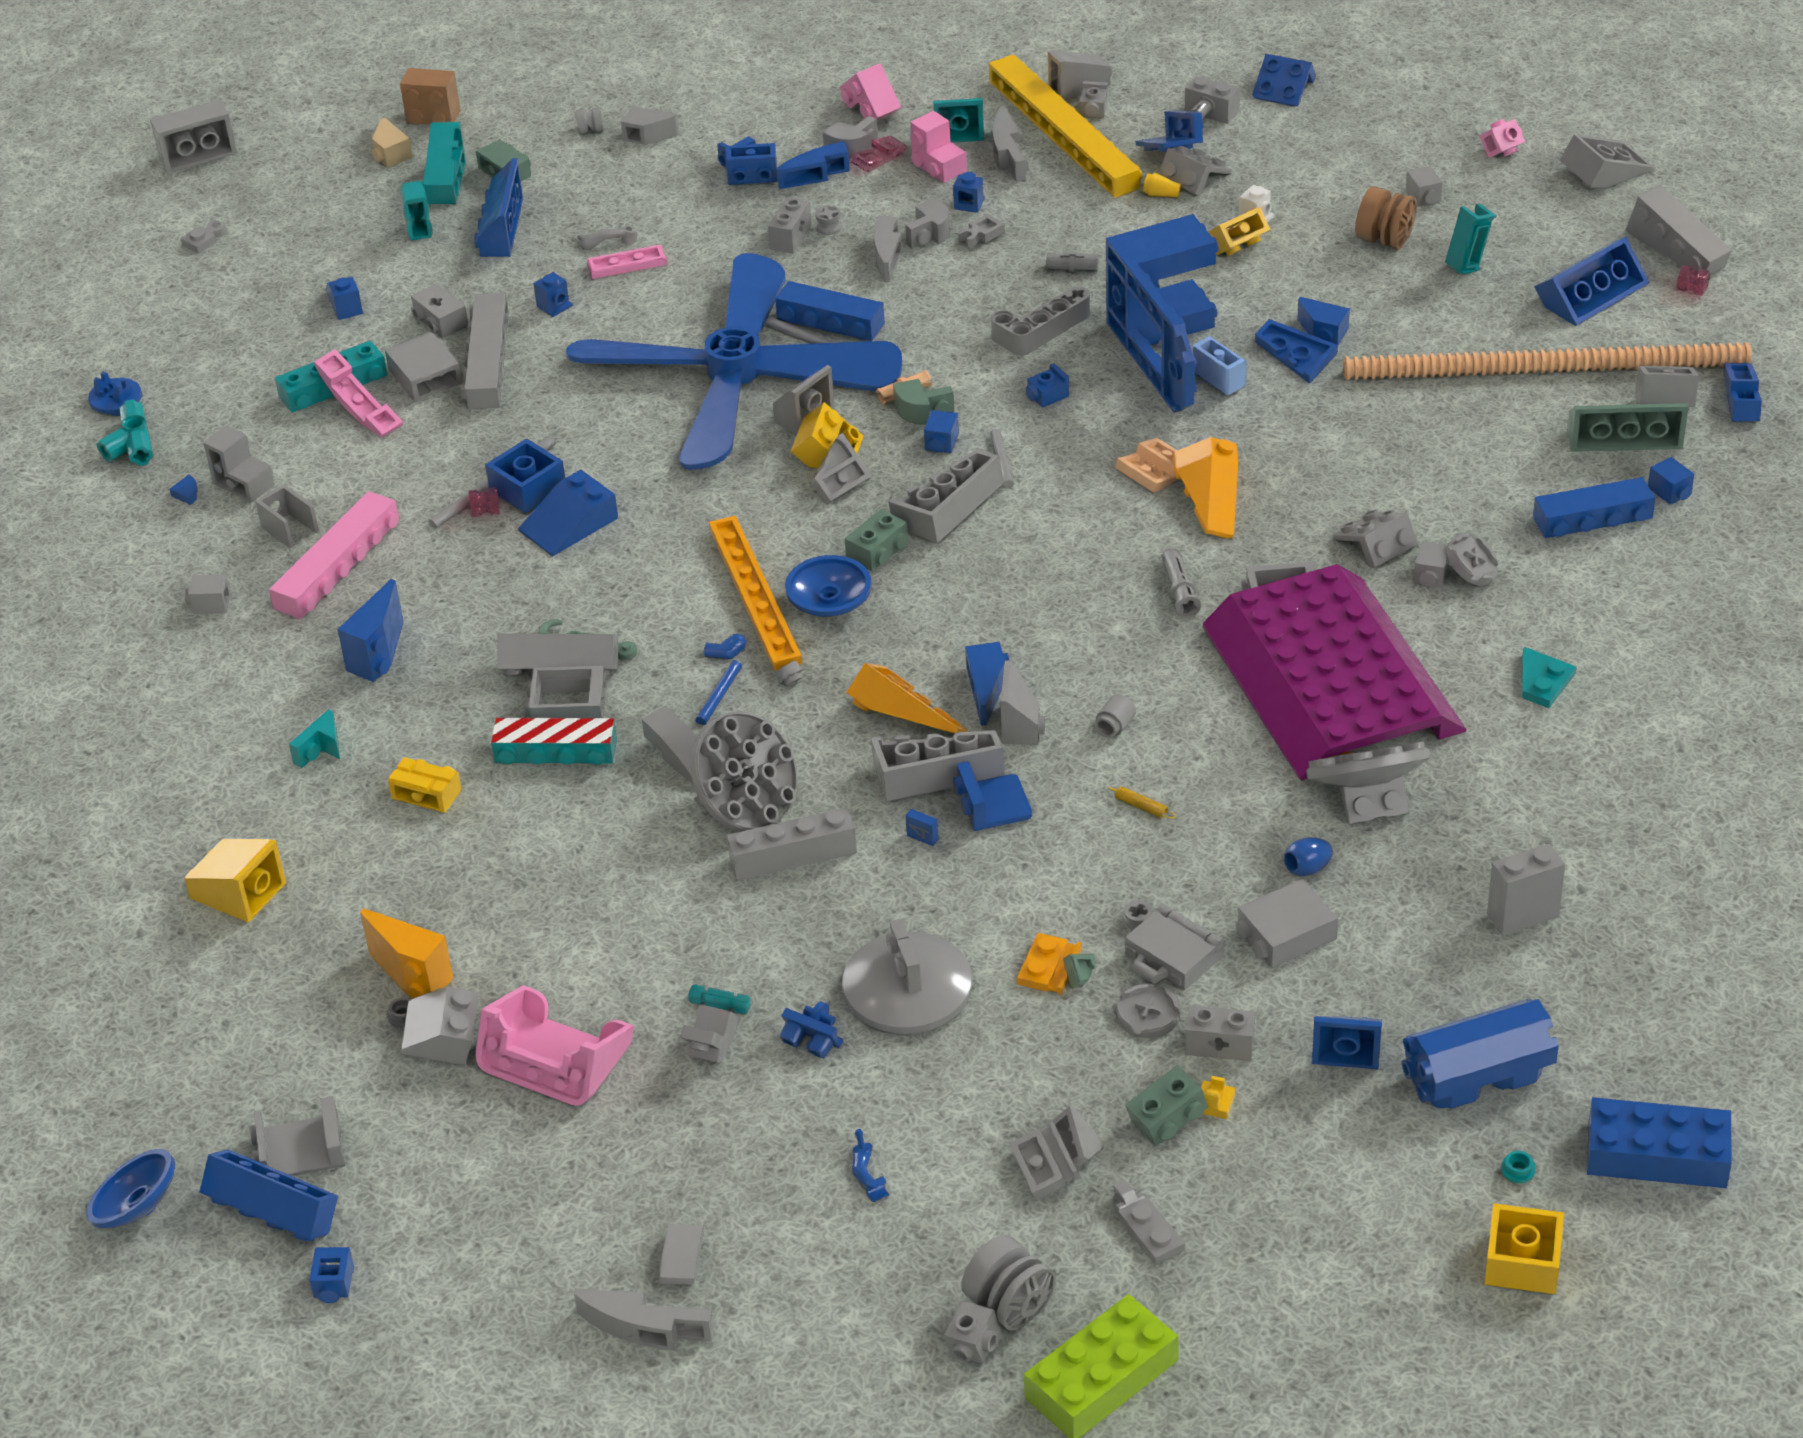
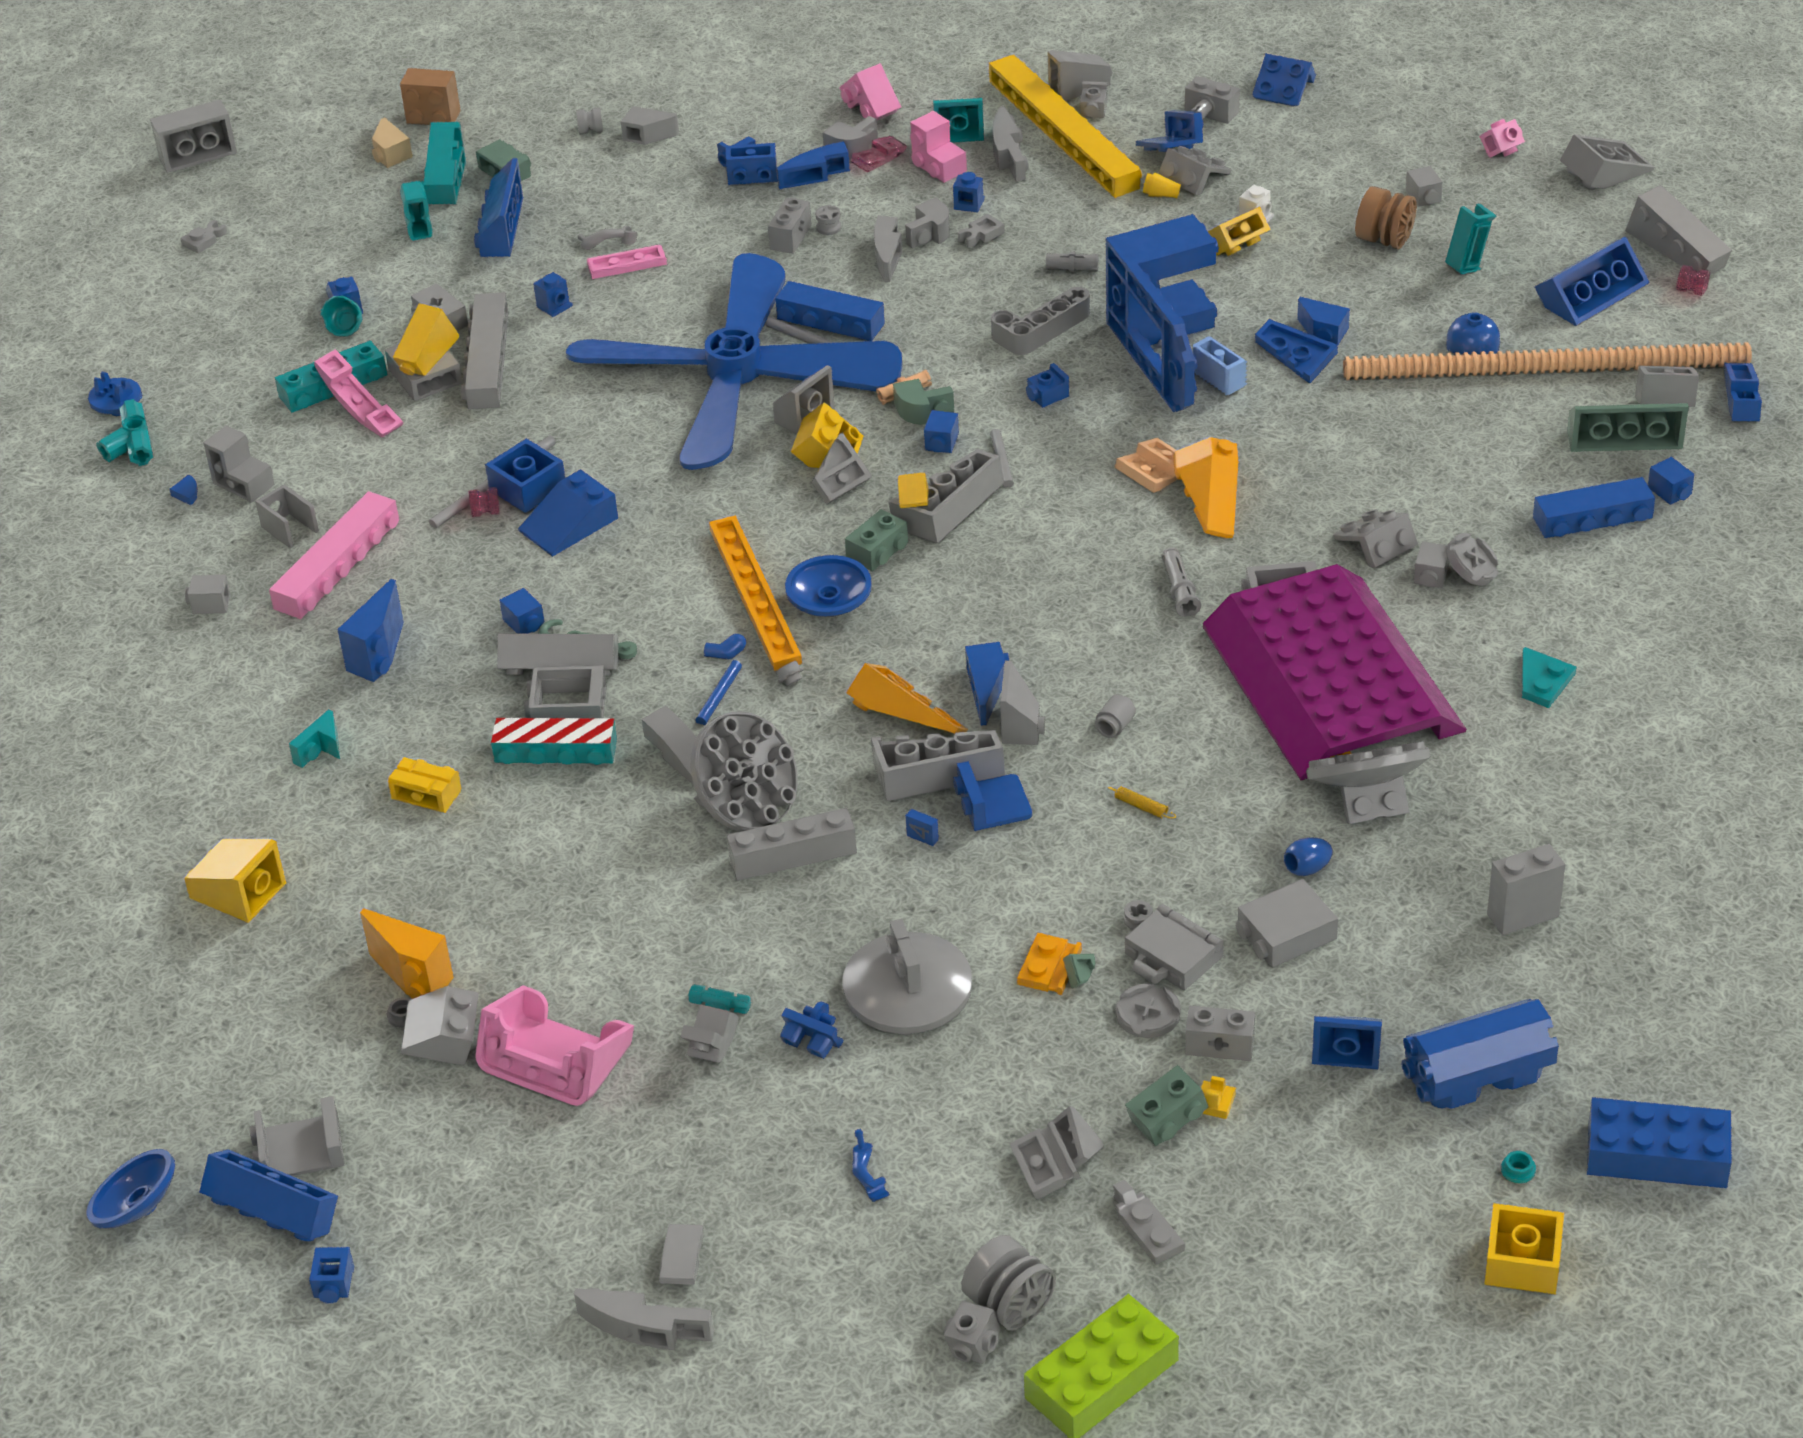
(341, 316): none -> teal hair
(425, 340): none -> yellow slope
(522, 612): none -> blue brick
(913, 490): none -> yellow slope
(1473, 334): none -> blue cylinder

